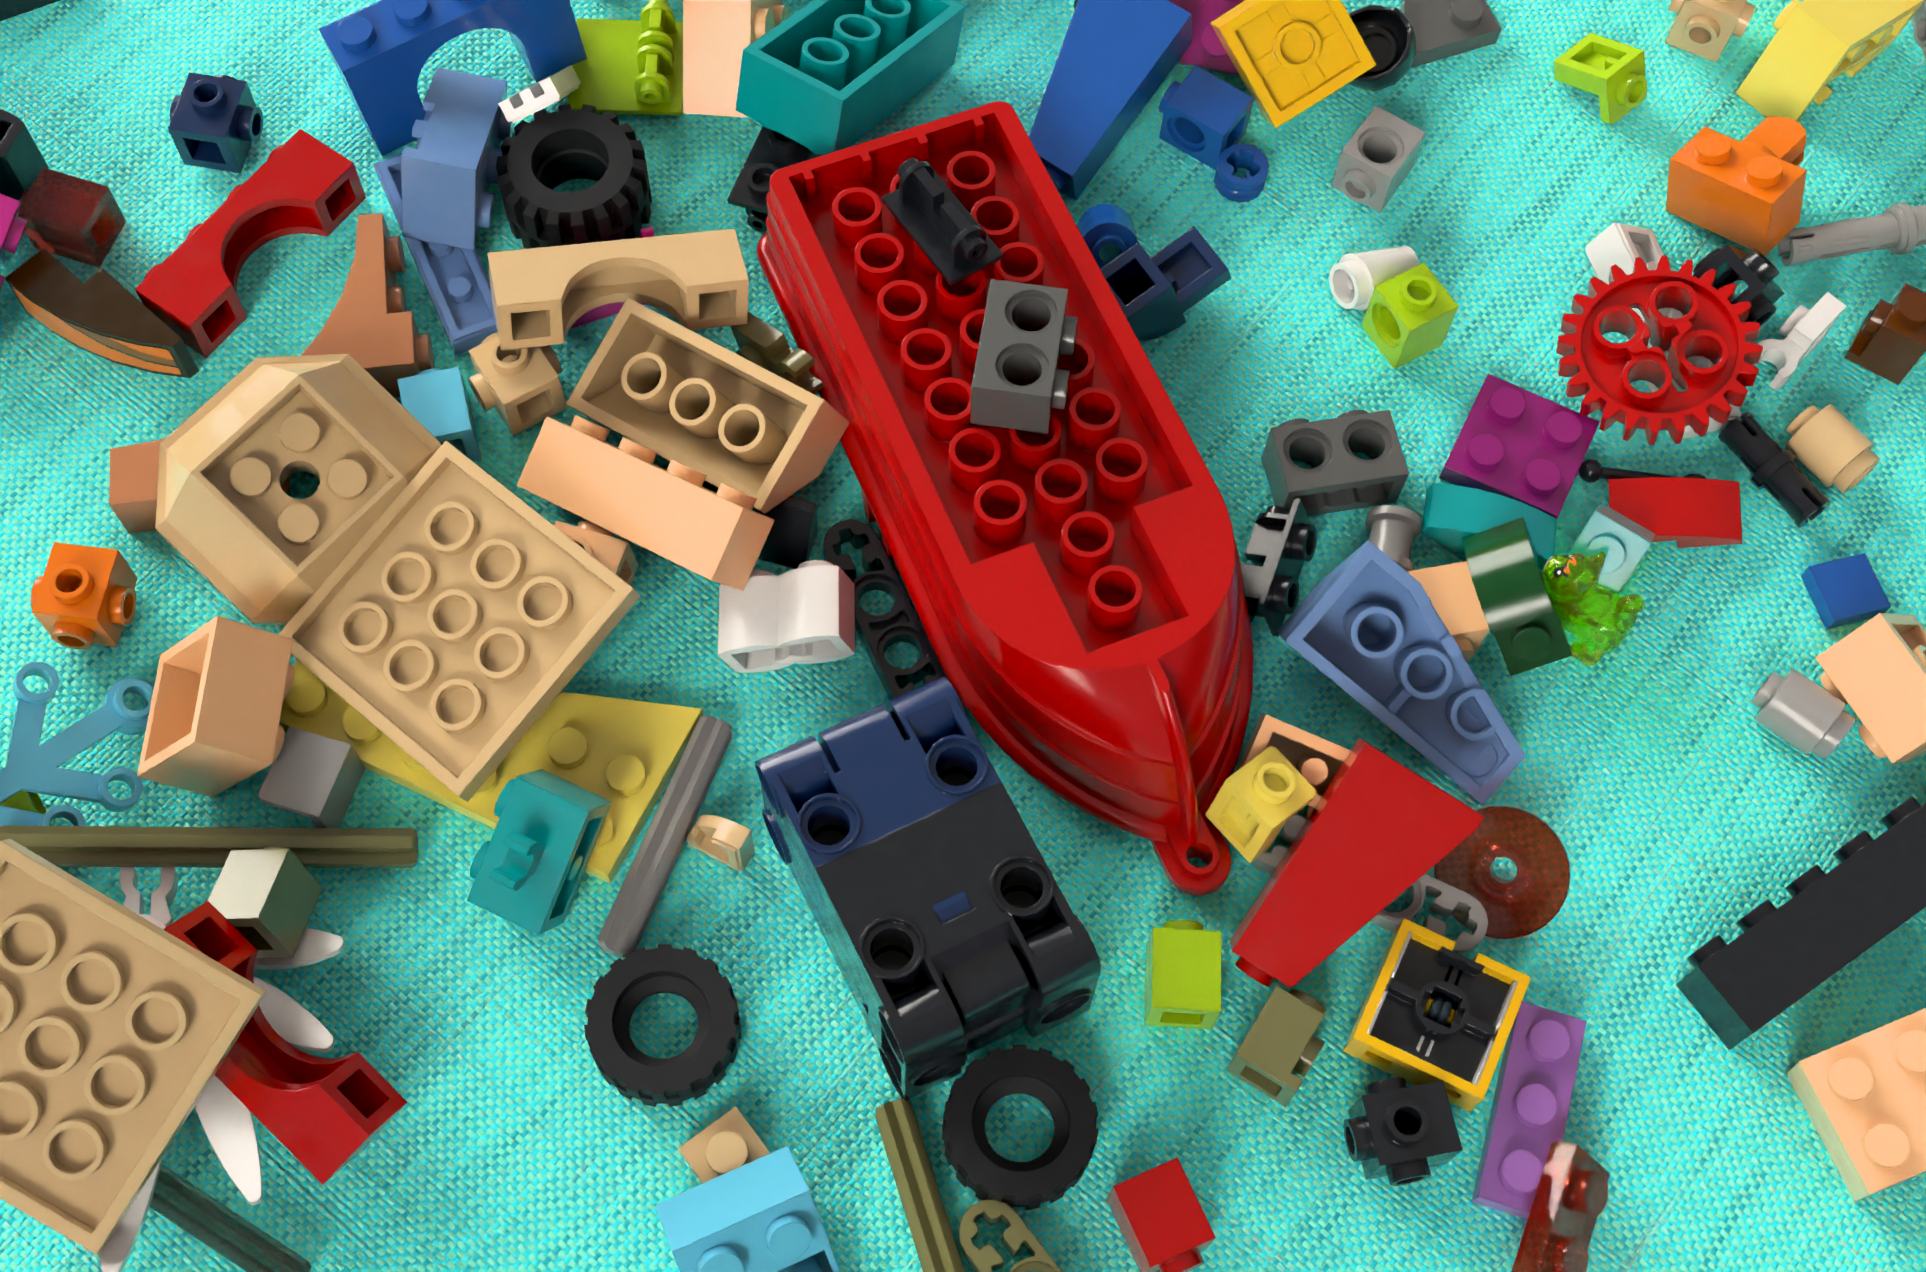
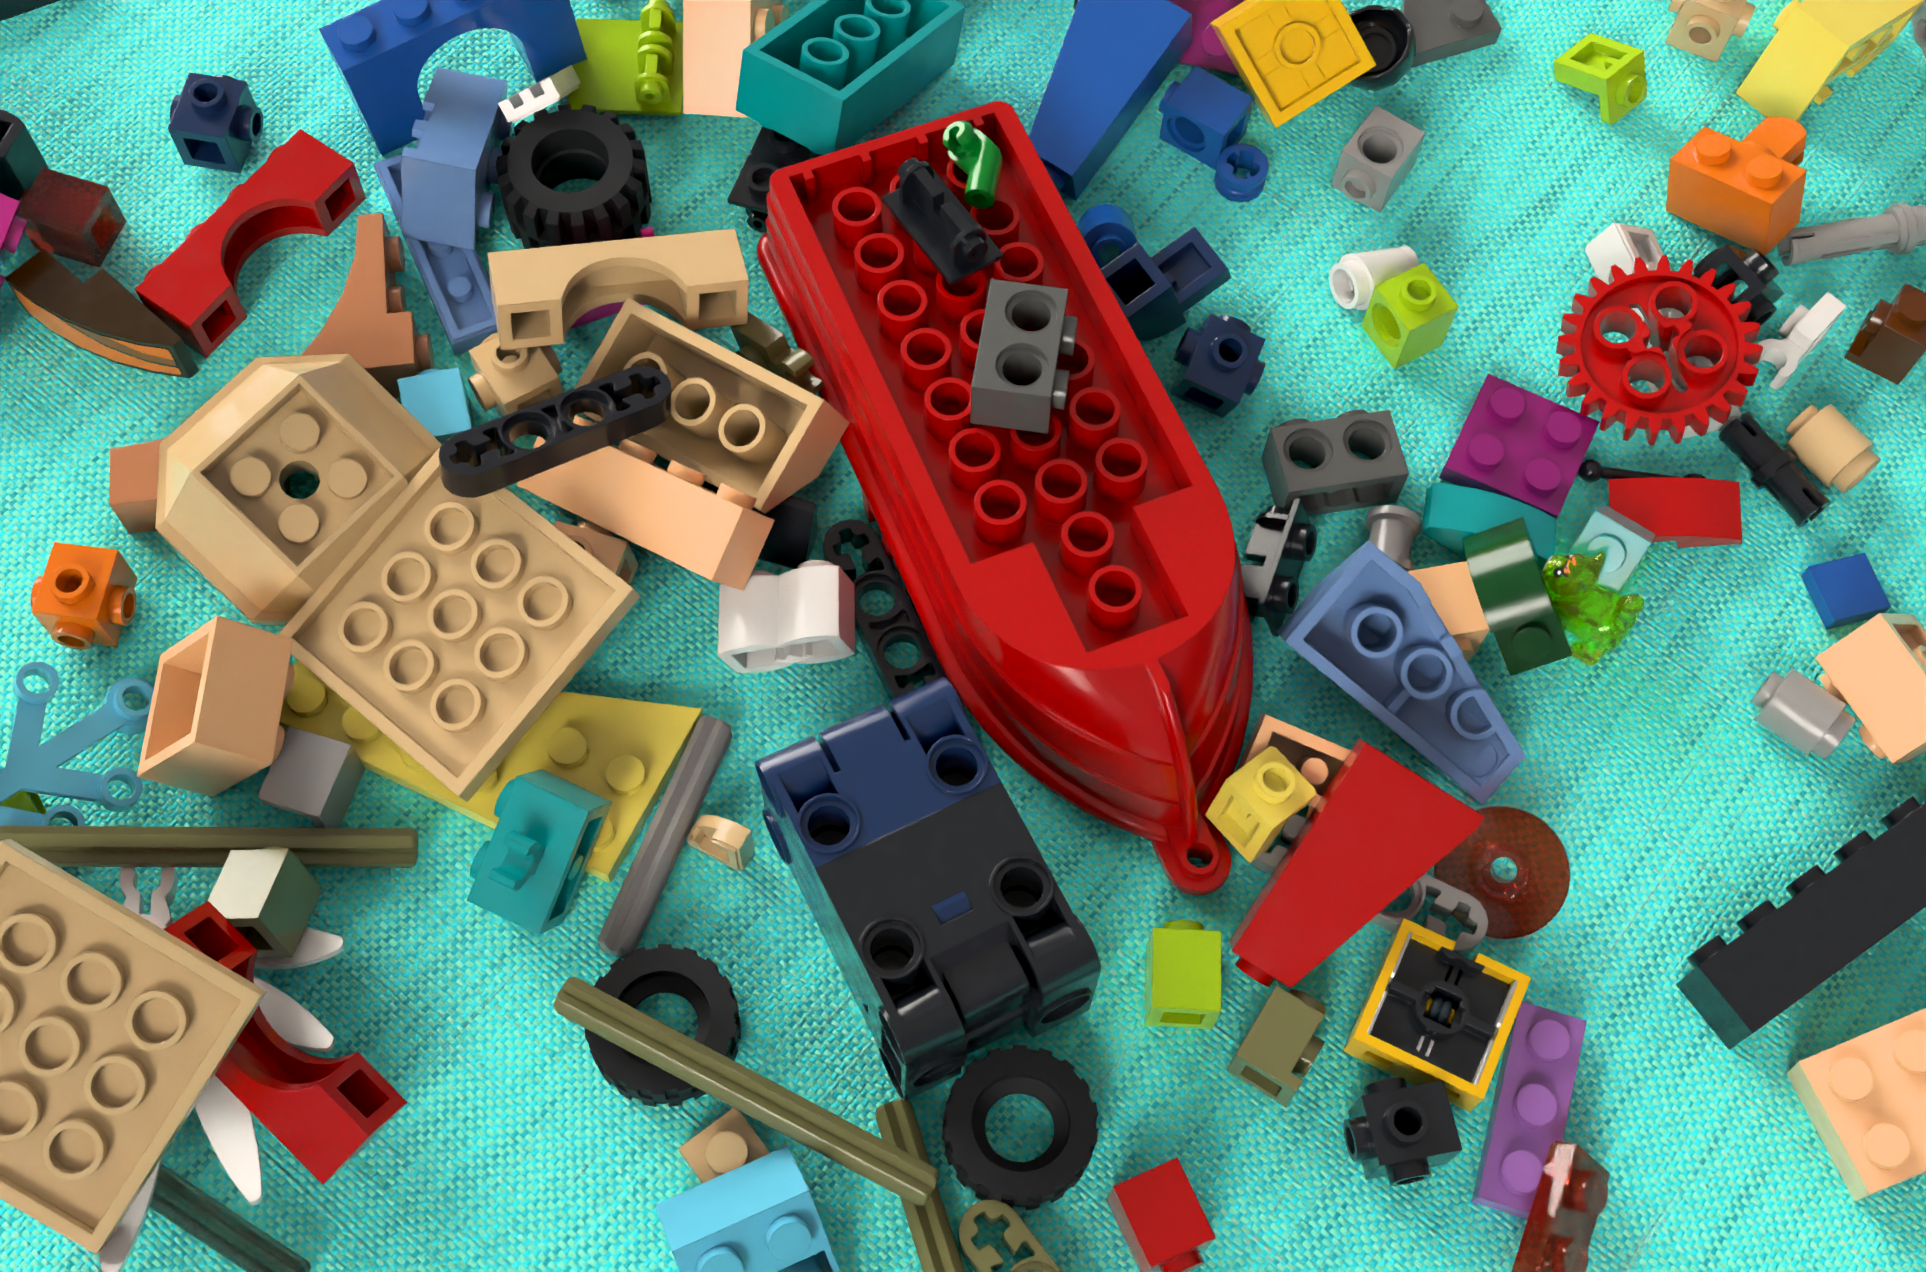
(625, 400): none -> black beam
(747, 1091): none -> olive axle
(978, 159): none -> green arm
(1218, 364): none -> dark blue brick

